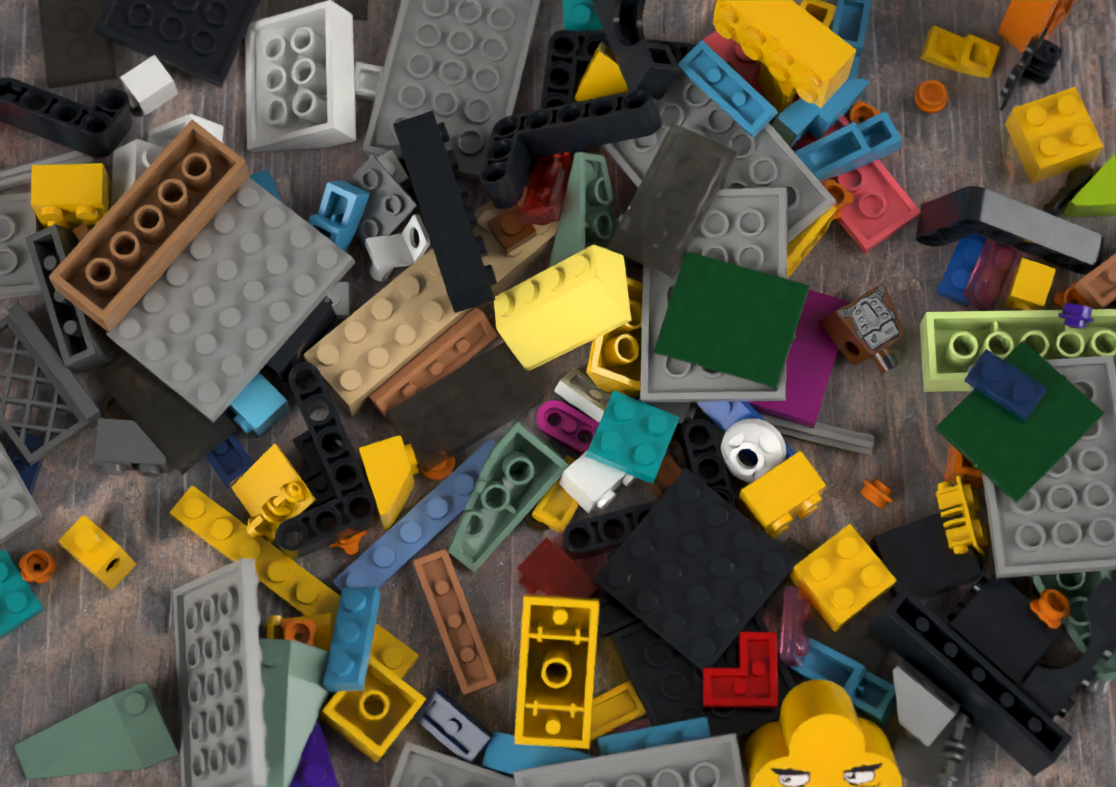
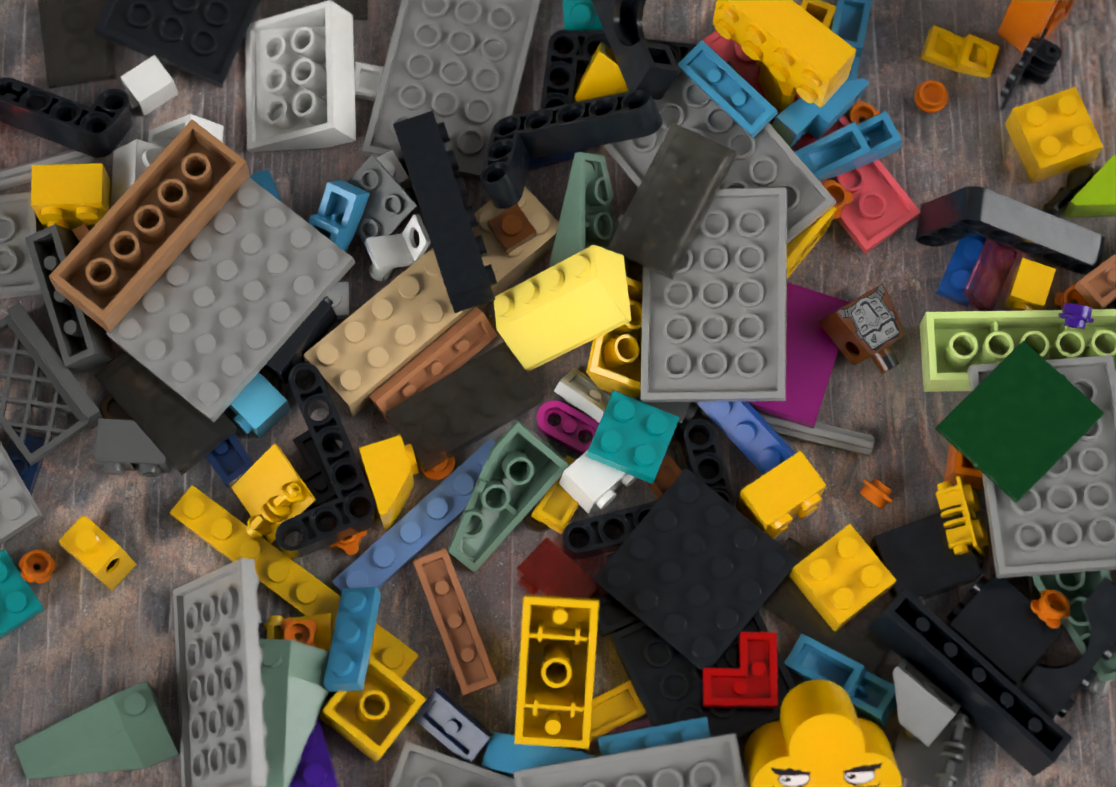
(547, 189): clear red plate -> none
(731, 319): dark green piece -> none
(760, 438): white piece -> none
(793, 640): clear pink plate -> none
(1005, 384): dark blue plate -> none

